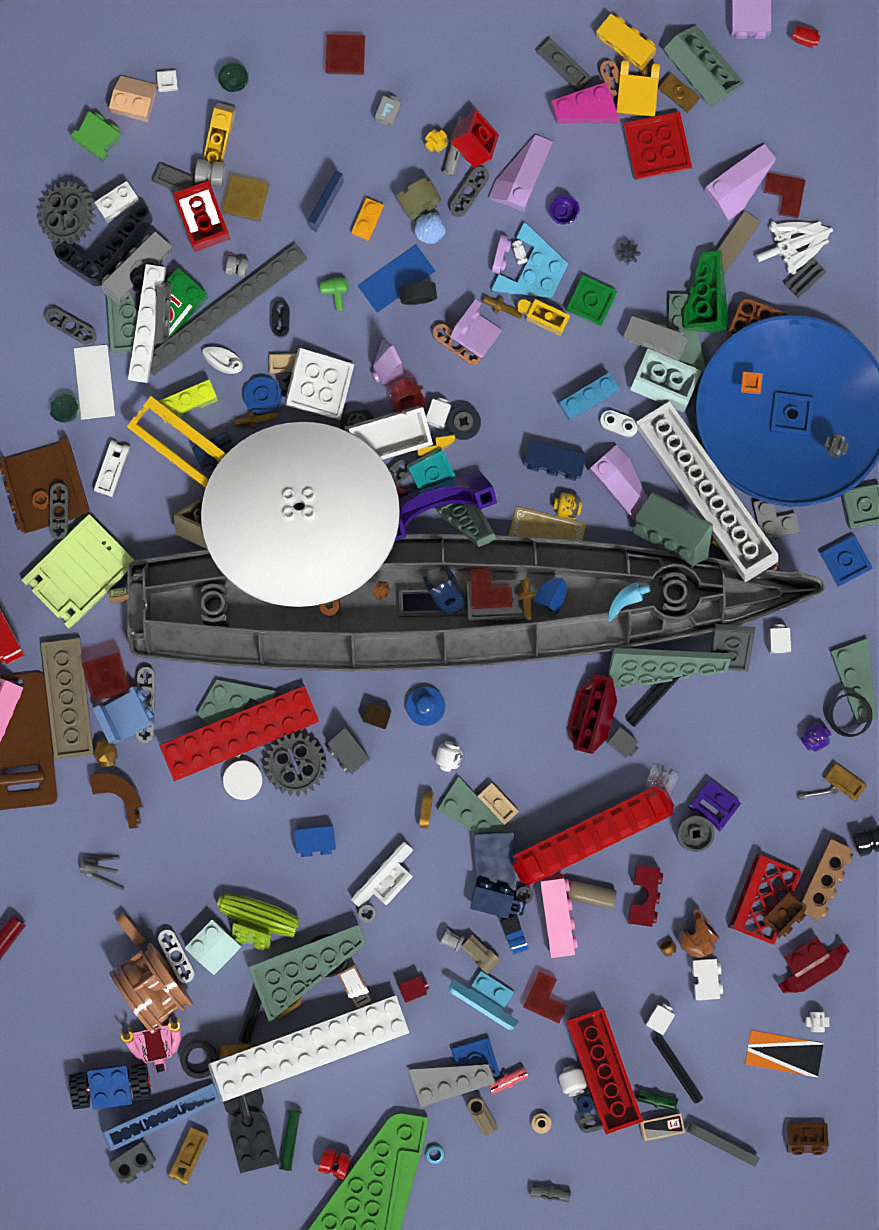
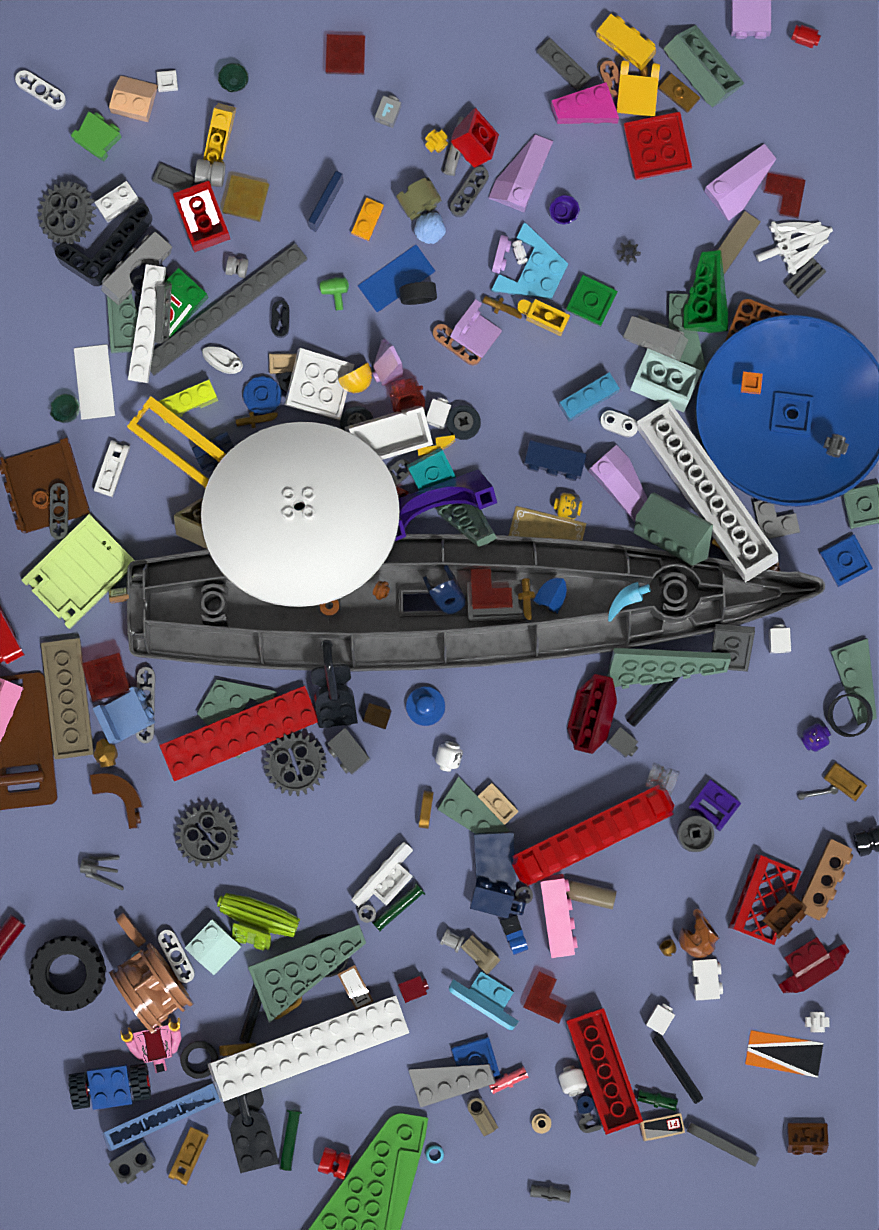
(26, 87): none -> white beam
(41, 966): none -> black tyre
(86, 329): dark grey beam -> none
(193, 848): none -> dark grey gear
(242, 780): white tile -> none
(315, 840): blue brick -> none
(333, 700): none -> black plate
(357, 380): none -> yellow helmet
(398, 907): none -> dark green pin
(649, 879): dark red arch -> none

